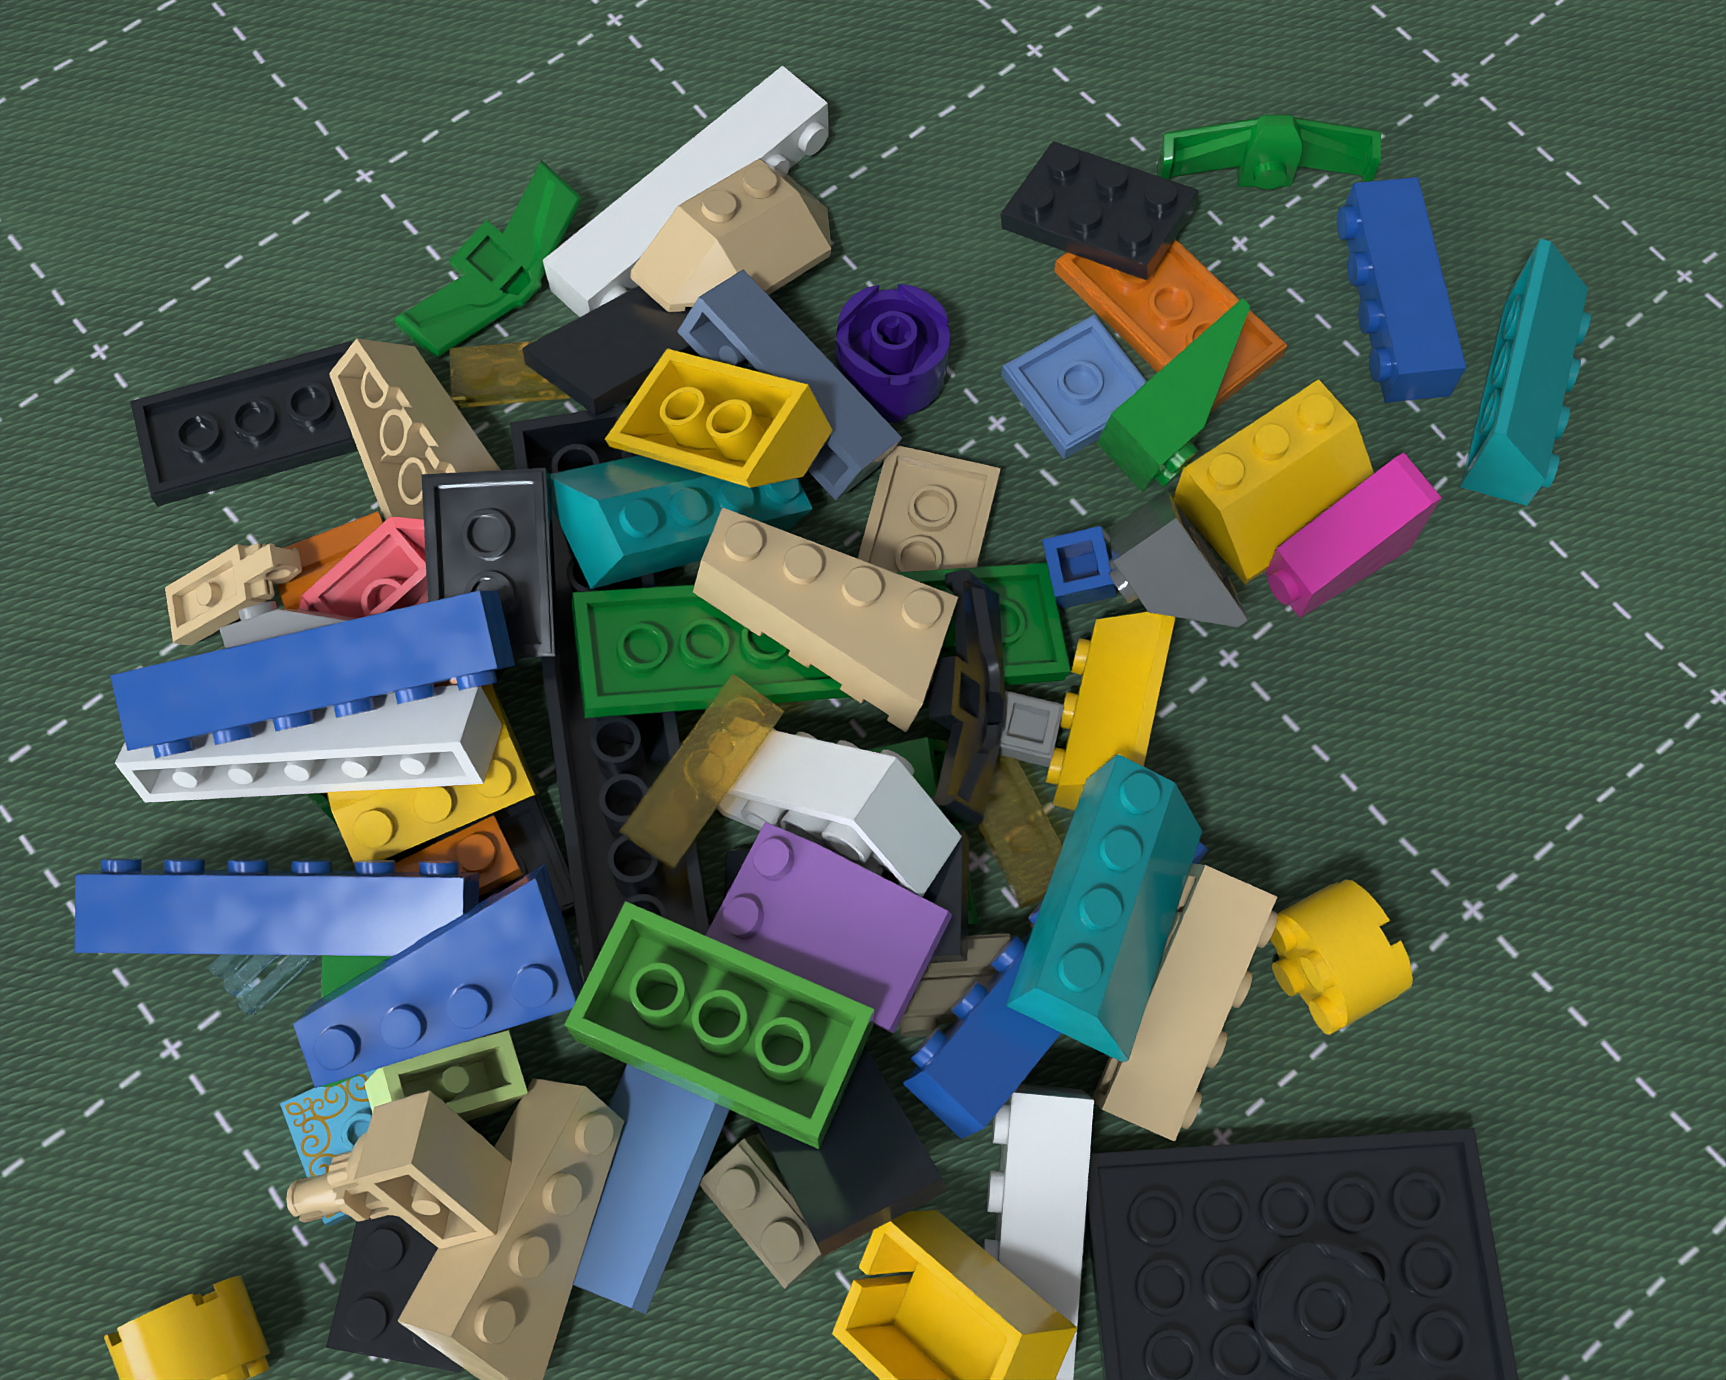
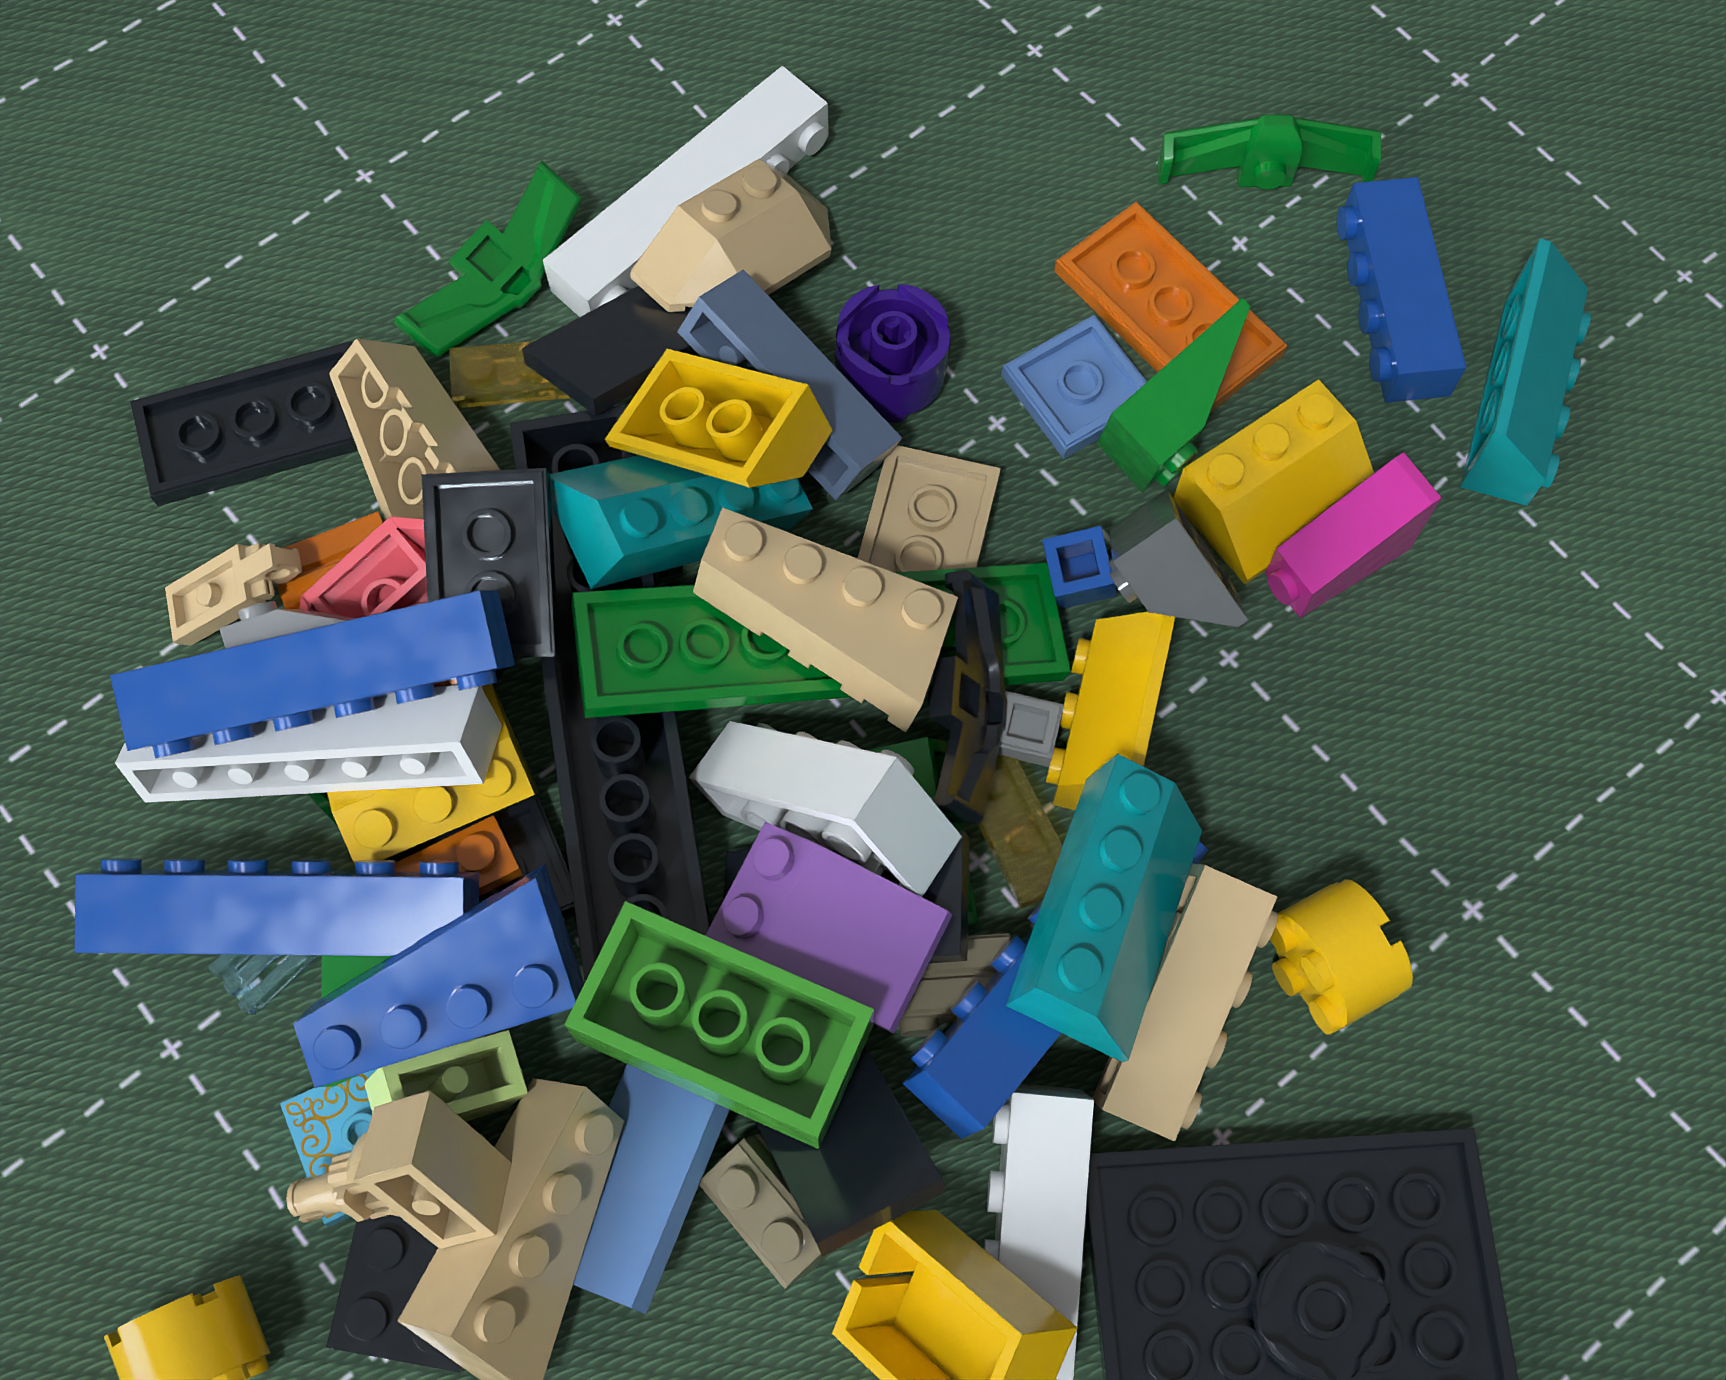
(701, 771): clear yellow plate -> none
(1099, 210): black plate -> none

